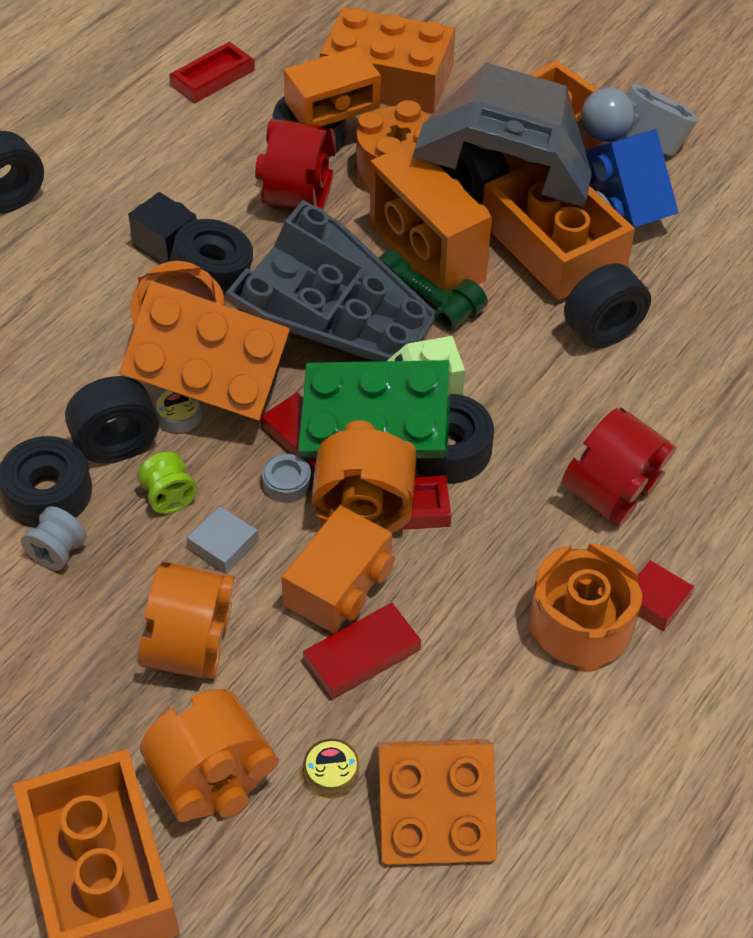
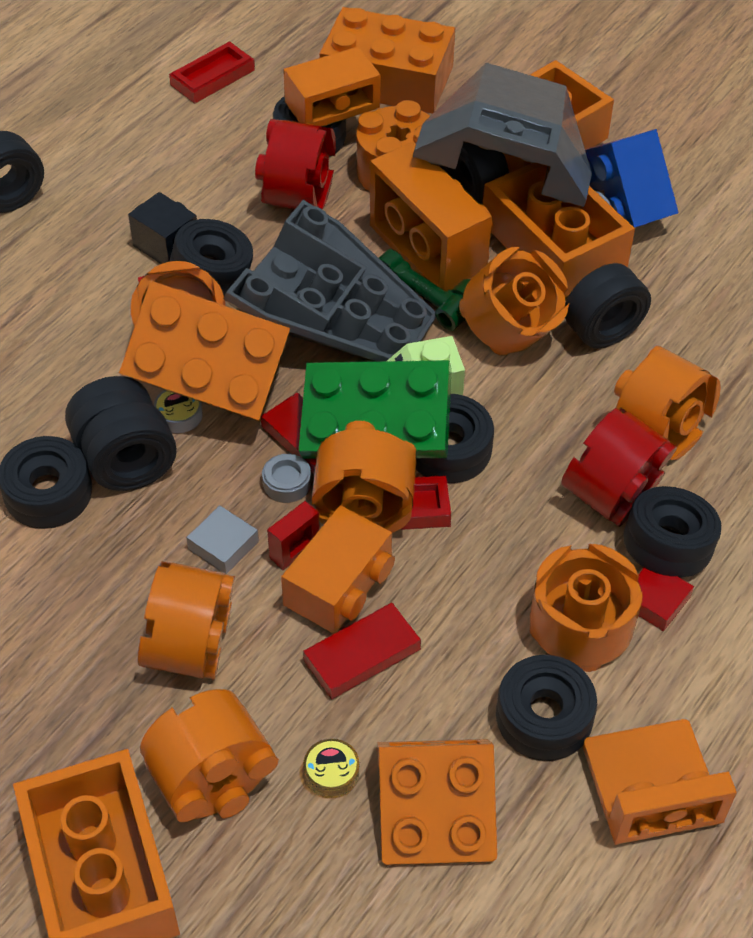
(53, 538): light grey wheel -> none
(120, 428): none -> black tyre
(167, 482): lime wheel -> none
(292, 534): none -> red tile
(515, 300): none -> orange brick
(539, 736): none -> black tyre
(613, 113): light grey beam -> none
(656, 781): none -> orange bracket
(666, 551): none -> black tyre
(669, 396): none -> orange brick

